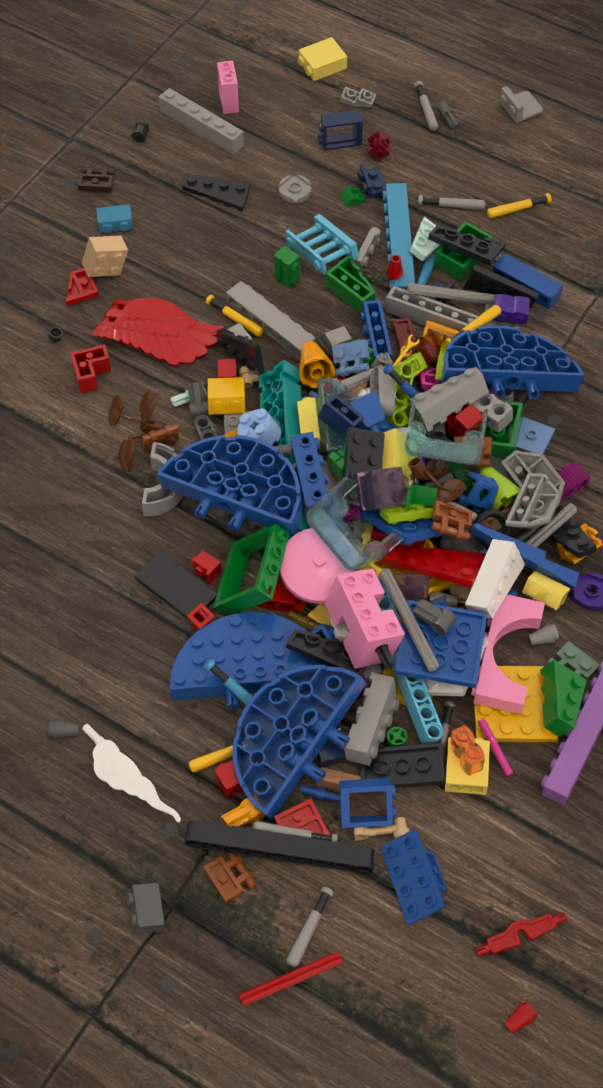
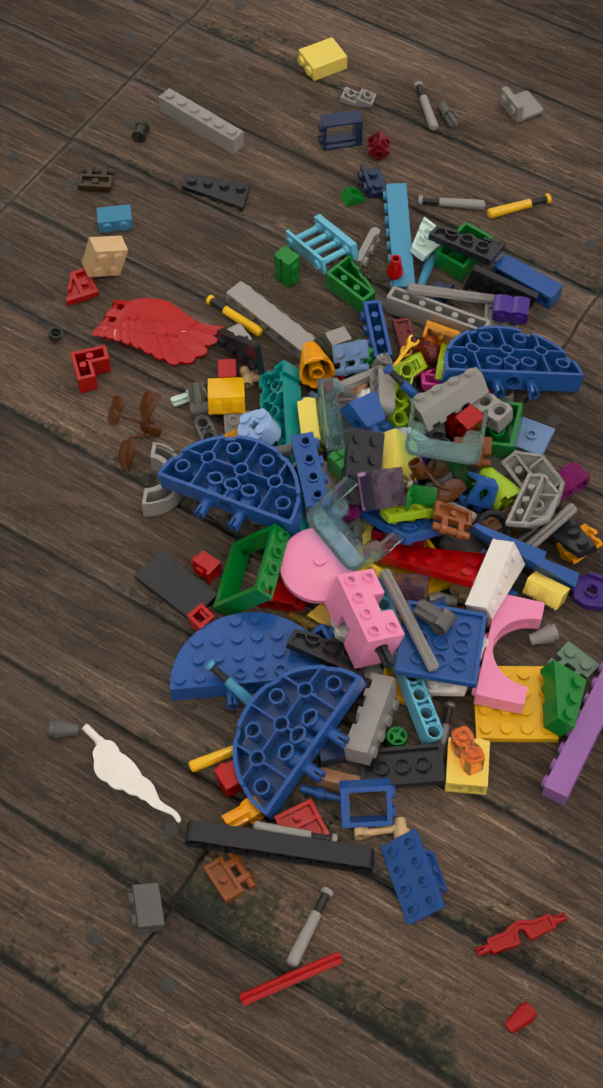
(166, 436): dark orange plate -> none
(228, 87): bright pink window -> none
(295, 189): light grey tile -> none
(340, 415): dark blue brick -> none
(480, 321): yellow piece -> none
(495, 747): dark pink bar -> none

